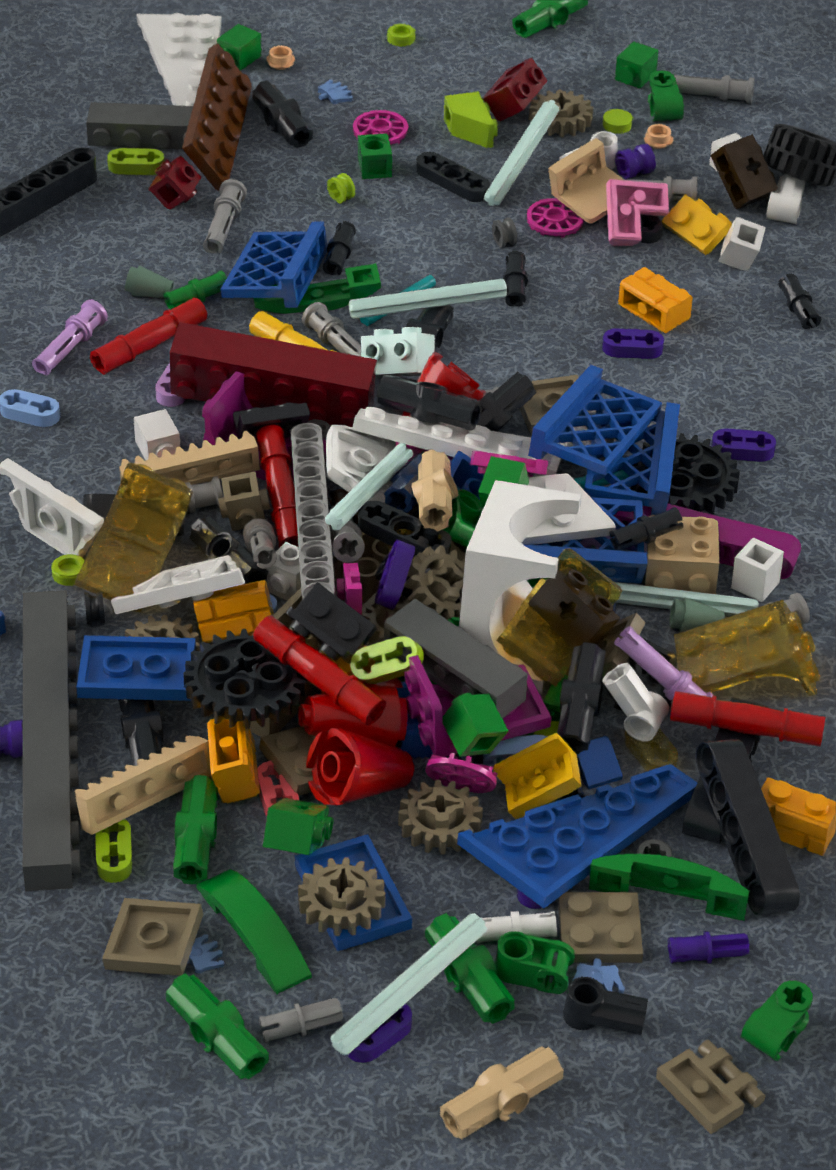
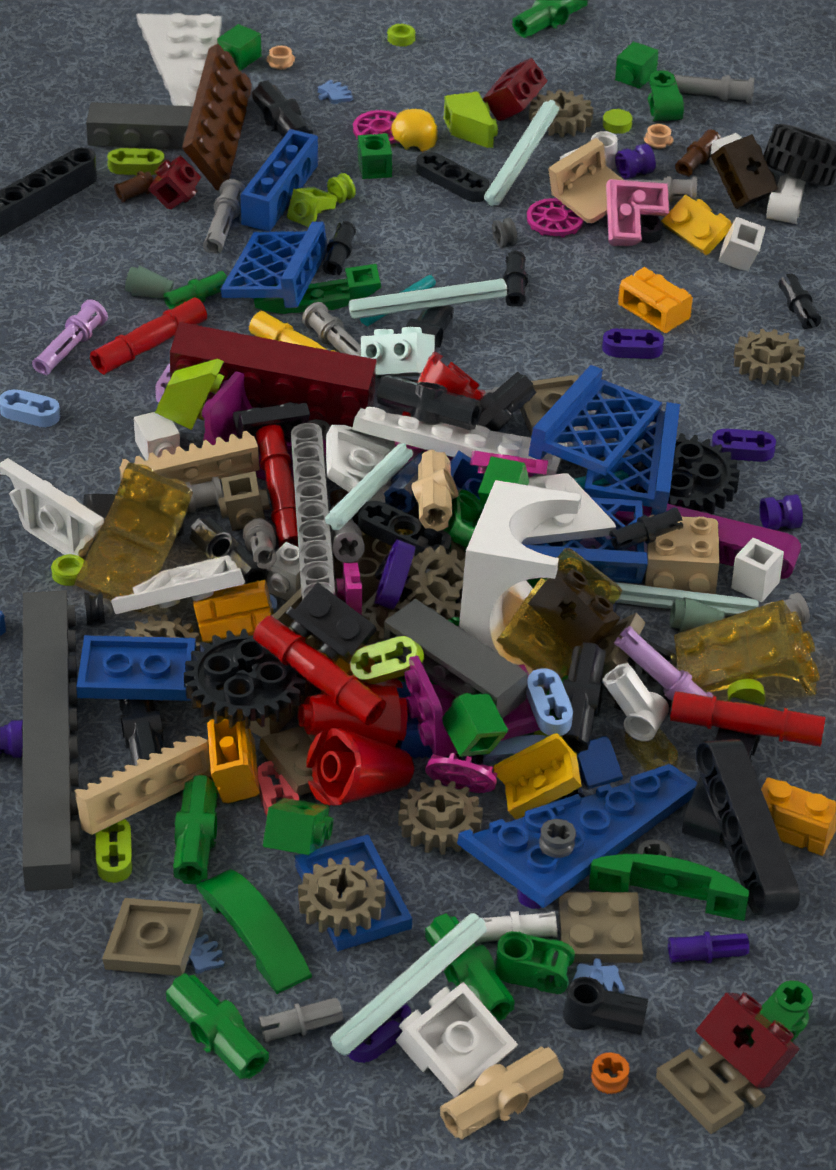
(134, 186): none -> reddish brown pin
(188, 392): none -> lime slope
(273, 185): none -> blue brick
(307, 203): none -> lime bracket
(415, 128): none -> yellow hair
(455, 1038): none -> white plate
(543, 703): none -> light blue beam
(555, 846): none -> dark grey bush
(617, 1065): none -> orange bush
(697, 153): none -> reddish brown pin
(725, 1032): none -> dark red brick
(747, 690): none -> lime tile
(769, 356): none -> dark tan gear
(781, 512): none -> dark purple wheel

